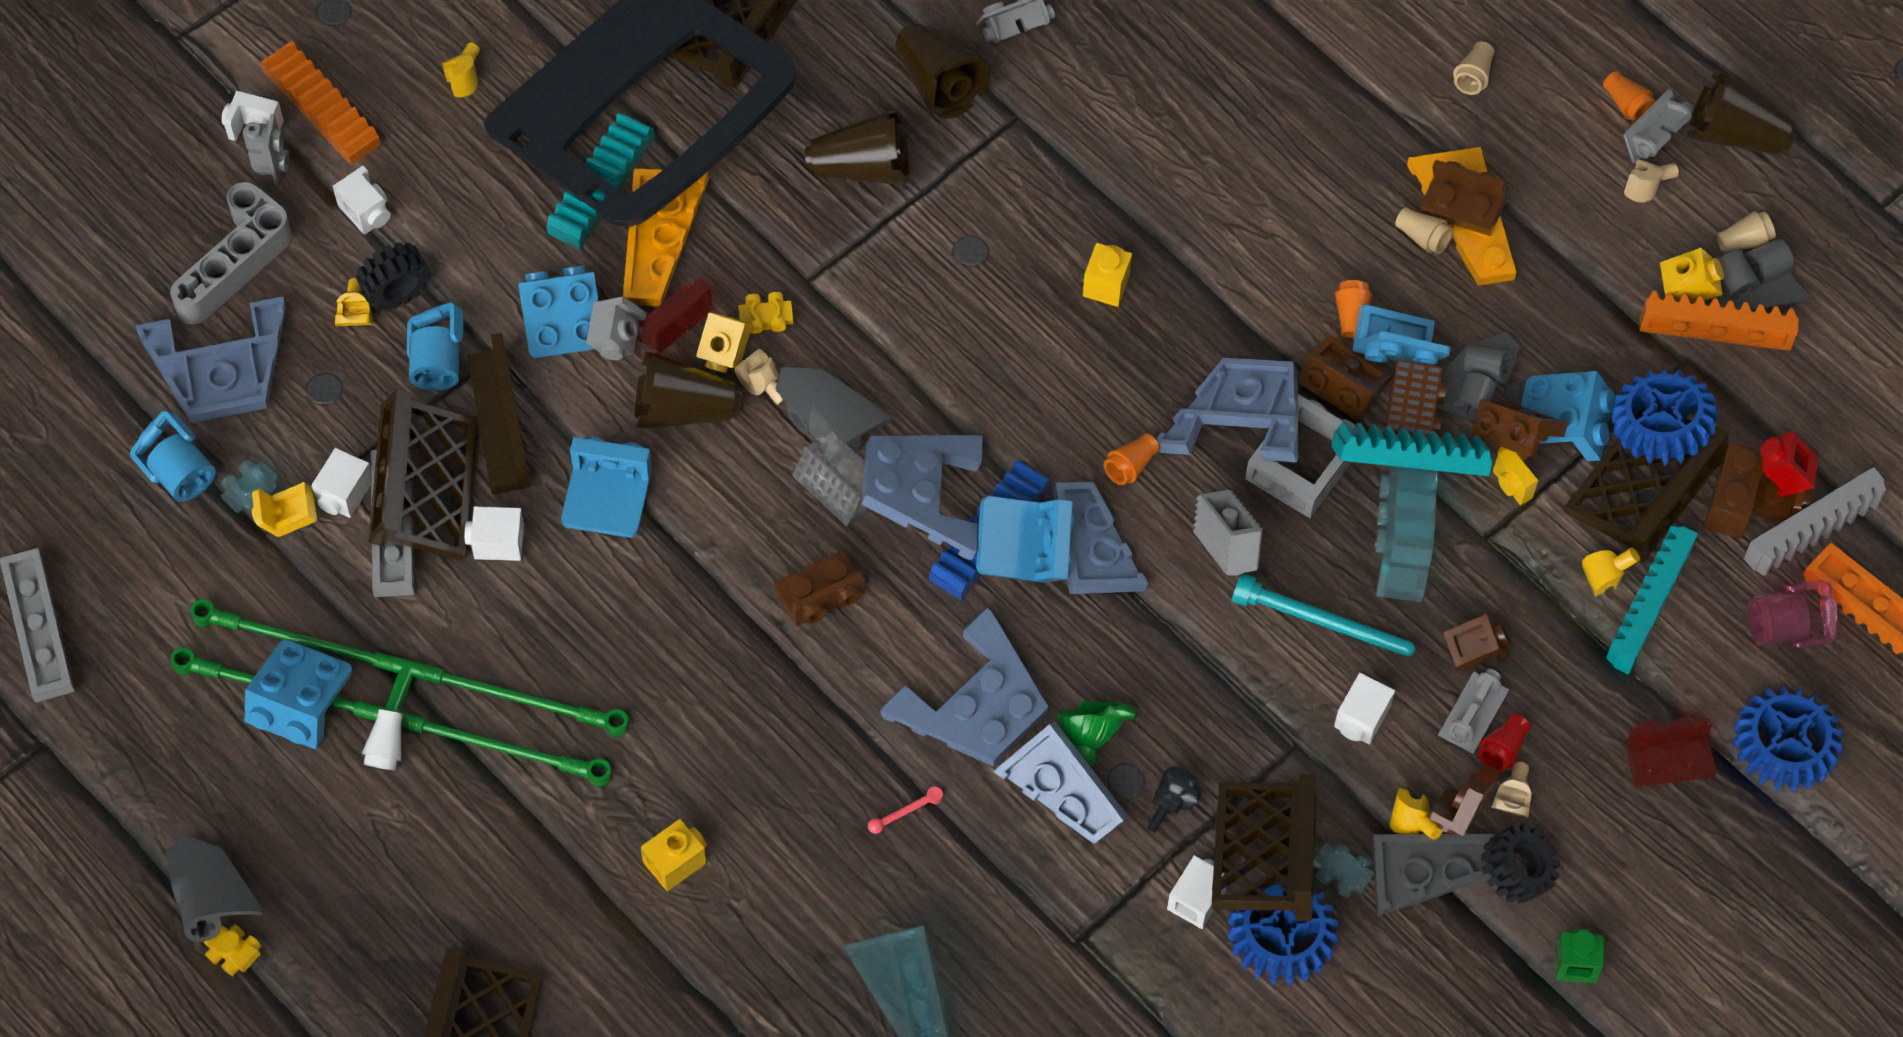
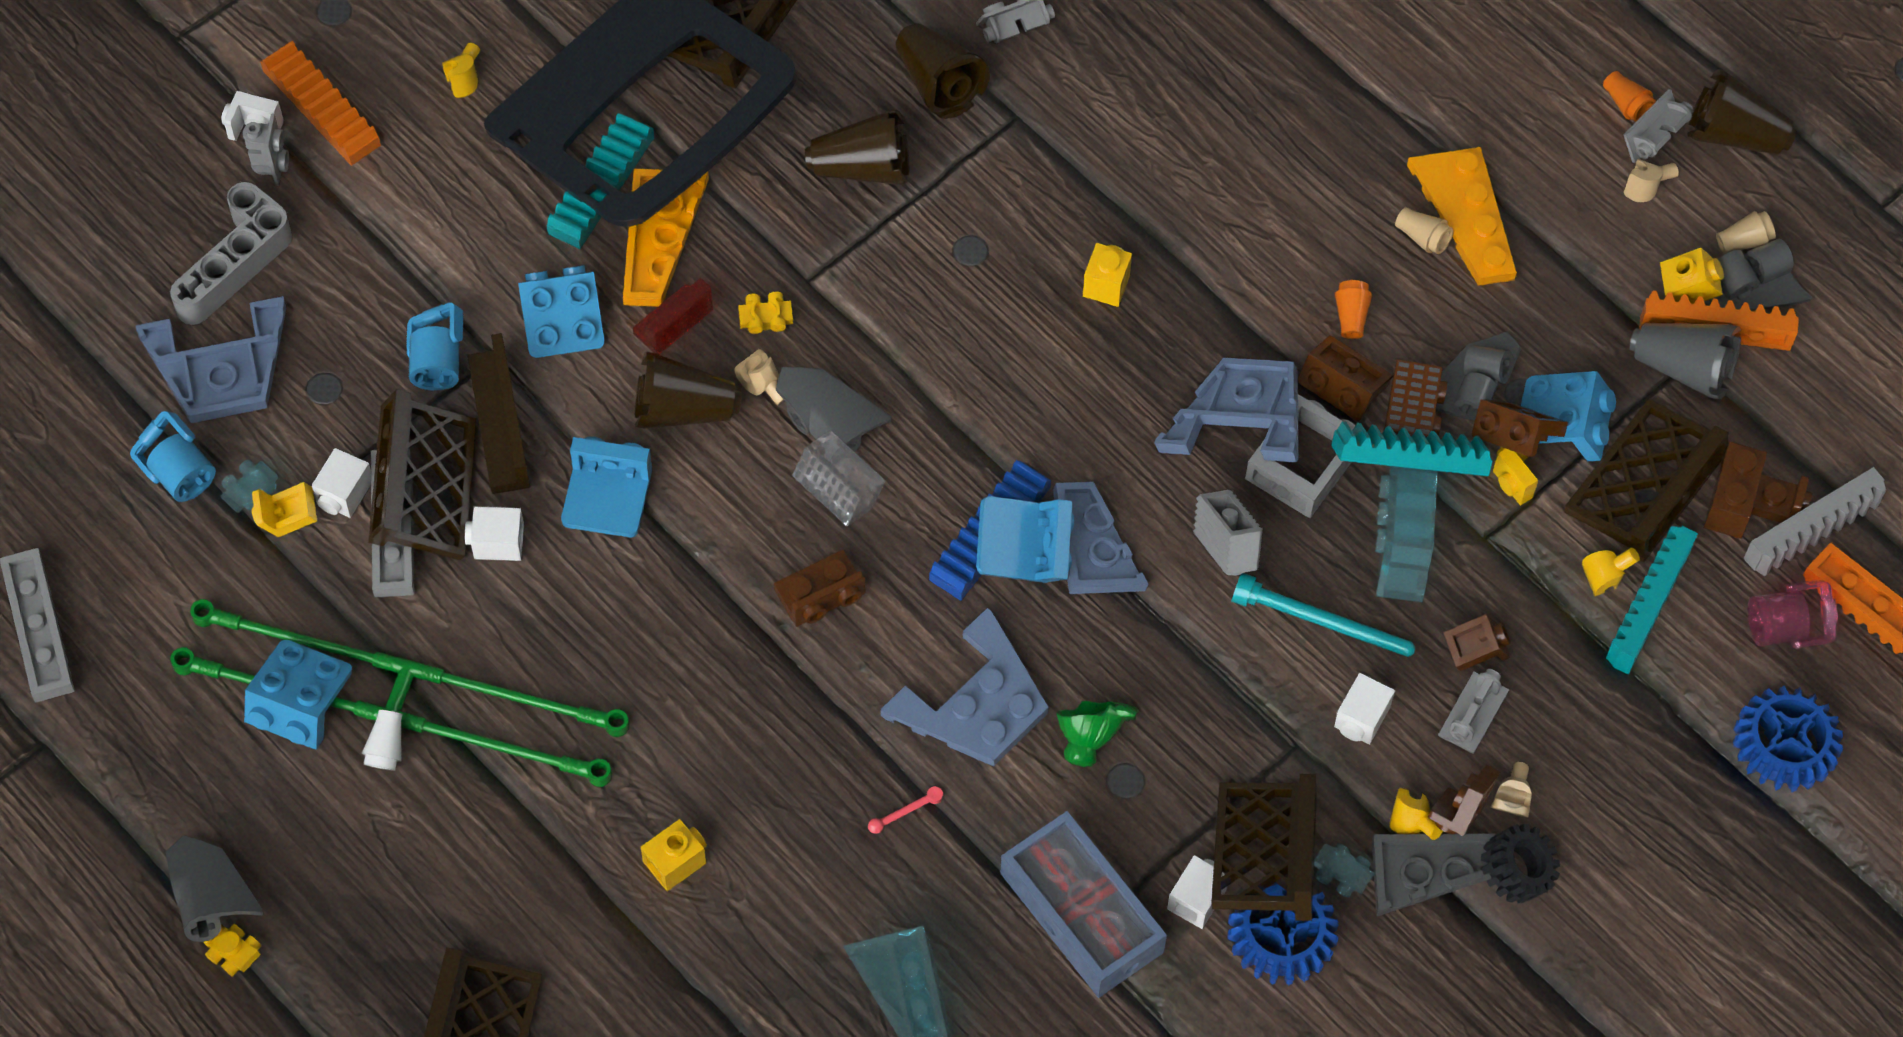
(353, 307): yellow piece -> none
(362, 201): white brick -> none
(393, 275): black tyre -> none
(614, 327): light grey brick -> none
(723, 342): yellow brick -> none
(905, 483): sand blue wing -> none
(1062, 780): wing -> none
(1083, 904): none -> brick
(1129, 460): orange cone -> none
(1174, 793): black piece -> none
(1395, 336): dark azure bracket -> none
(1465, 197): reddish brown bracket -> none
(1474, 70): tan cone -> none
(1503, 744): red cone -> none
(1581, 950): green brick -> none
(1667, 405): blue gear -> none
(1670, 751): clear red bracket -> none
(1690, 353): none -> dark grey cone
(1789, 464): red brick -> none

